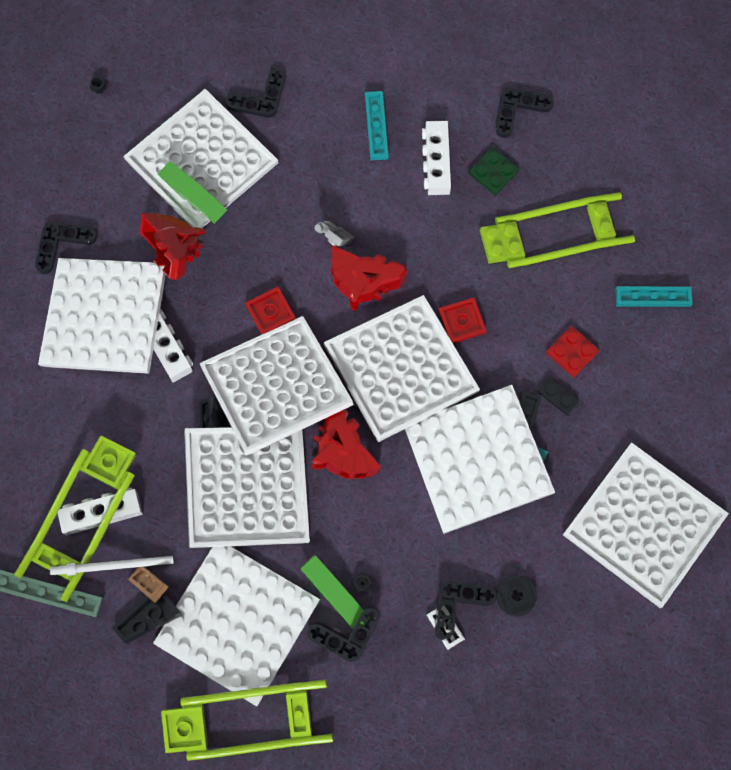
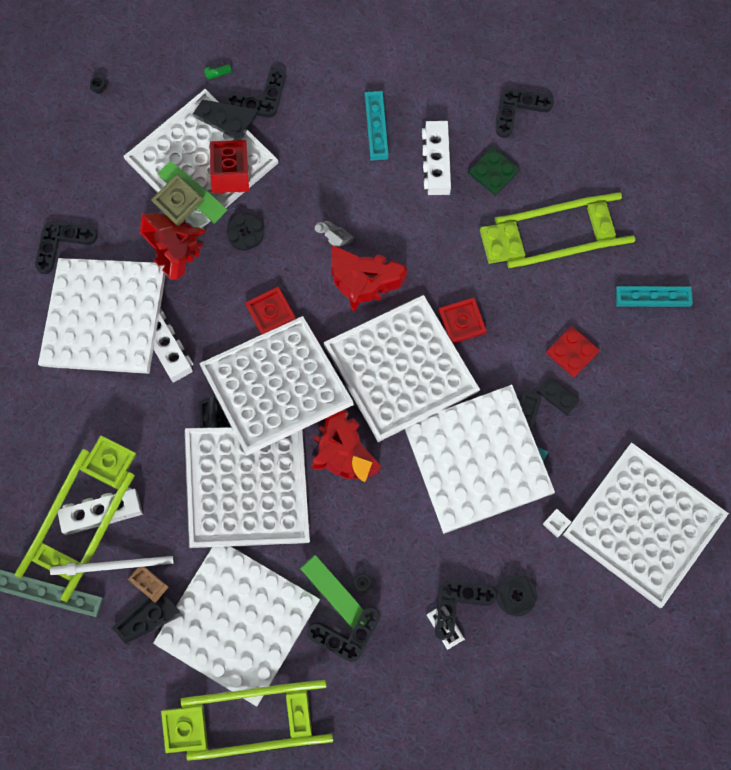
(177, 199): none -> olive plate
(217, 72): none -> green arm
(225, 117): none -> black wing
(229, 166): none -> red slope
(250, 240): none -> black plate
(361, 467): none -> light orange tile
(557, 523): none -> white plate

